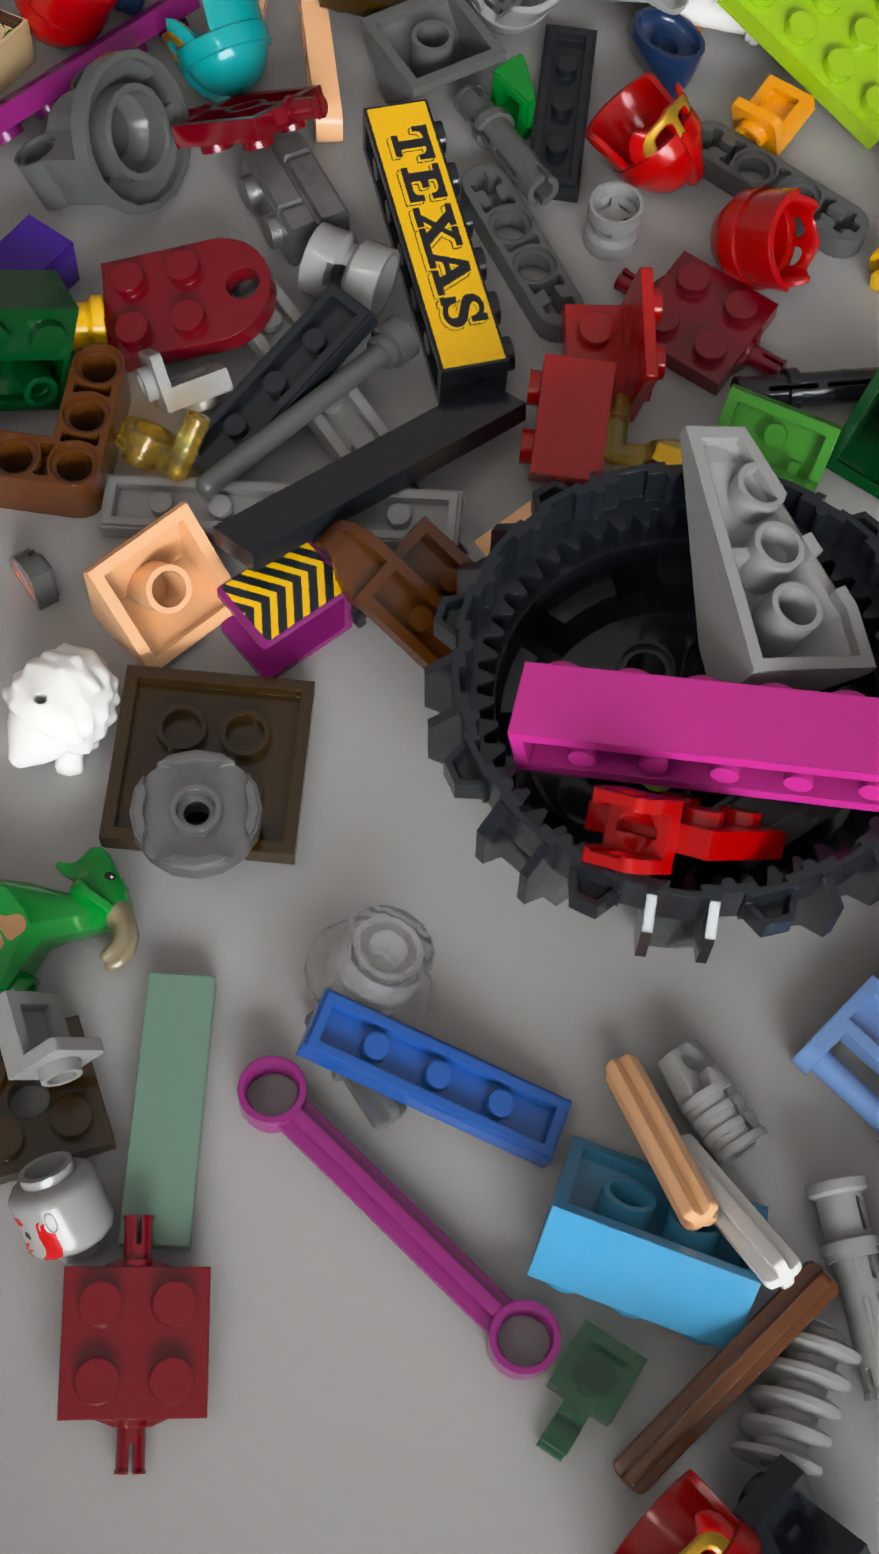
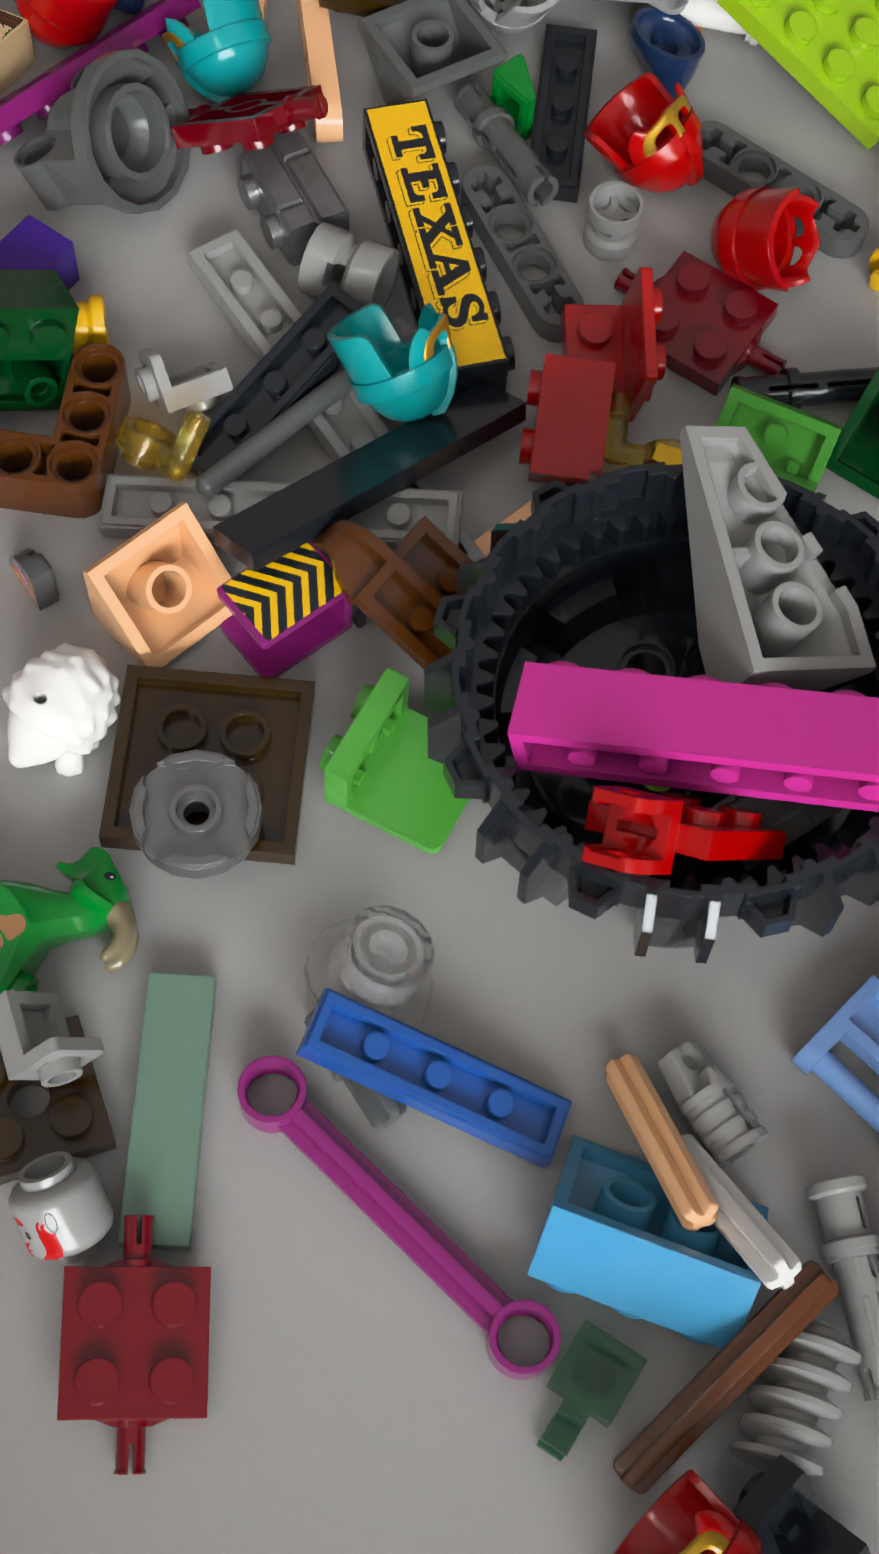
(184, 300): dark red plate -> none
(385, 769): none -> bright green bracket
(396, 376): none -> teal helmet
(772, 114): light orange bracket -> none

